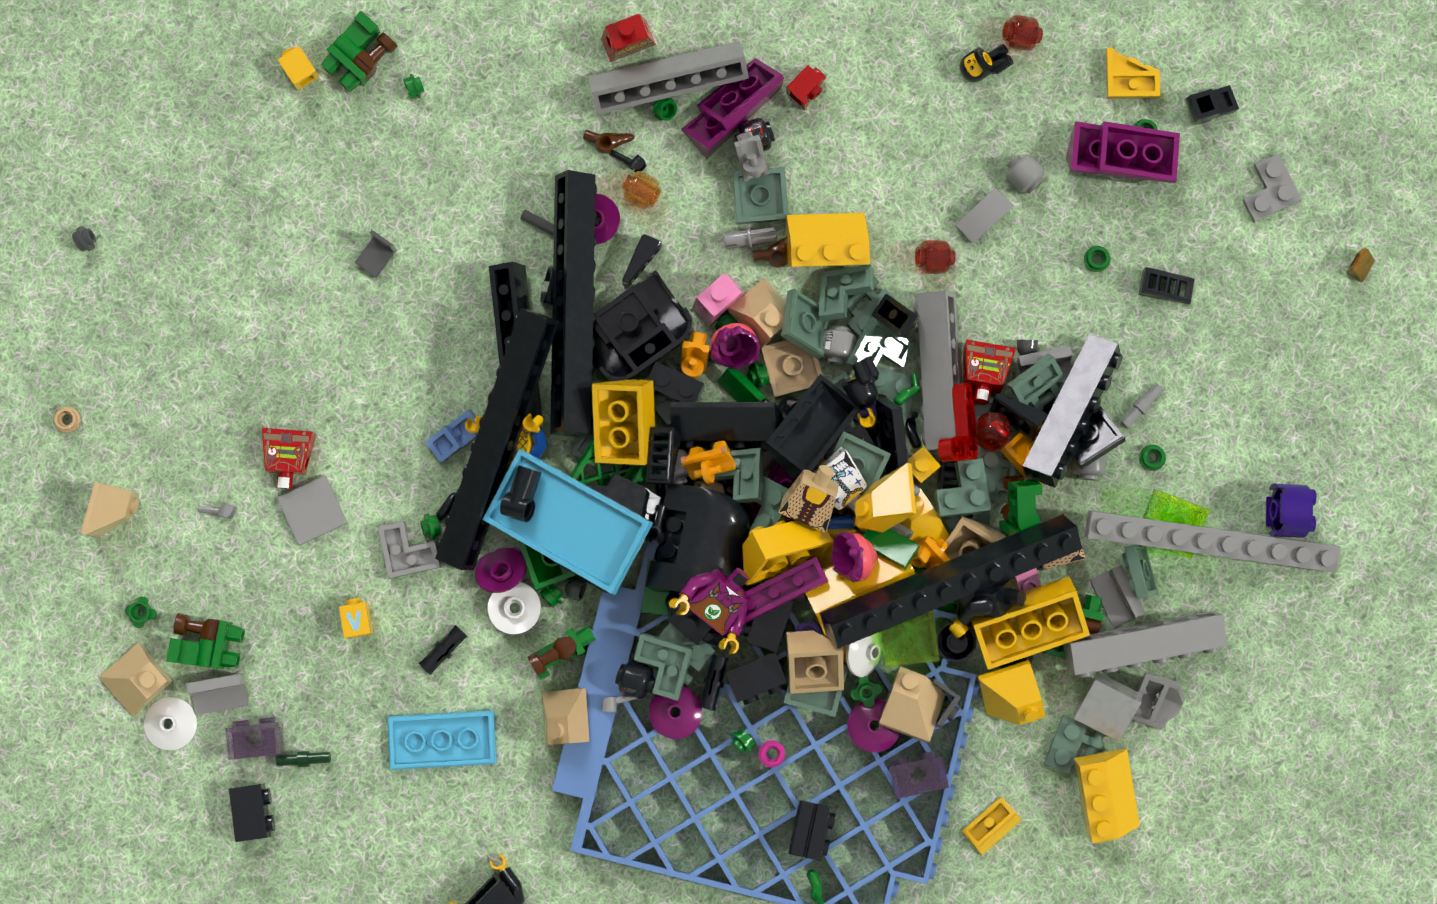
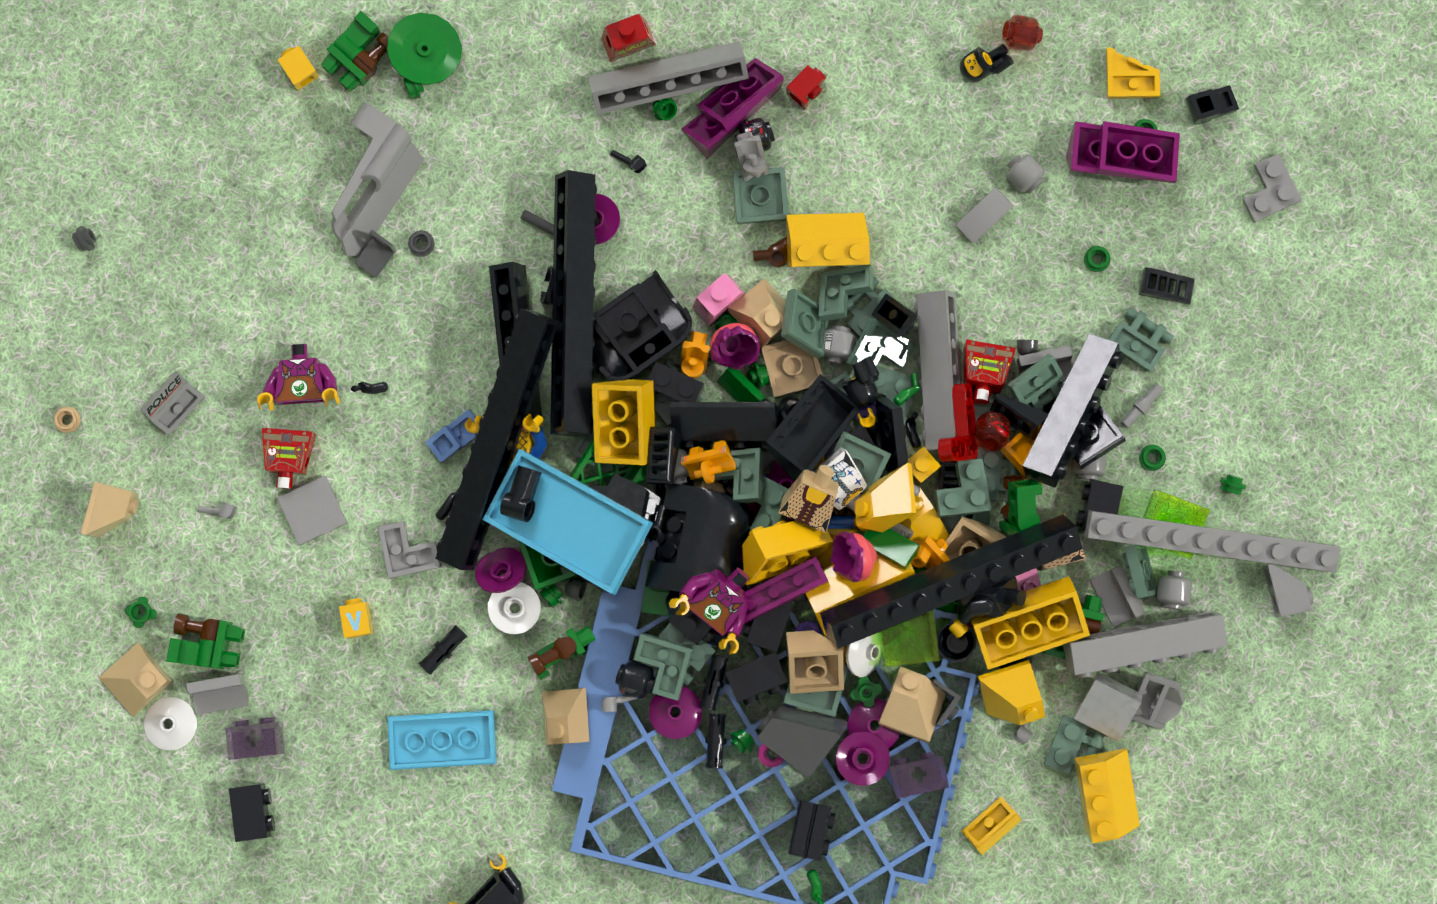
(172, 403): none -> light grey panel
(299, 381): none -> torso
(303, 759): dark green bar -> none
(370, 388): none -> black piece
(390, 163): none -> light grey panel
(415, 237): none -> dark grey plate
(424, 48): none -> green piece
(430, 526): green plate -> none
(607, 141): reddish brown animal -> none
(641, 190): clear orange head -> none
(643, 254): black slope -> none
(715, 740): none -> black pin
(749, 237): light grey axle -> none
(800, 736): none -> dark grey slope
(877, 758): none -> magenta dish
(934, 257): clear red head -> none
(1023, 734): none -> light grey hand
(1098, 497): none -> black brick
(1135, 345): none -> sand green plate
(1173, 590): none -> light grey head
(1232, 484): none -> green plate
(1287, 592): none -> light grey slope
(1291, 510): dark purple brick -> none
(1361, 264): pearl gold slope -> none

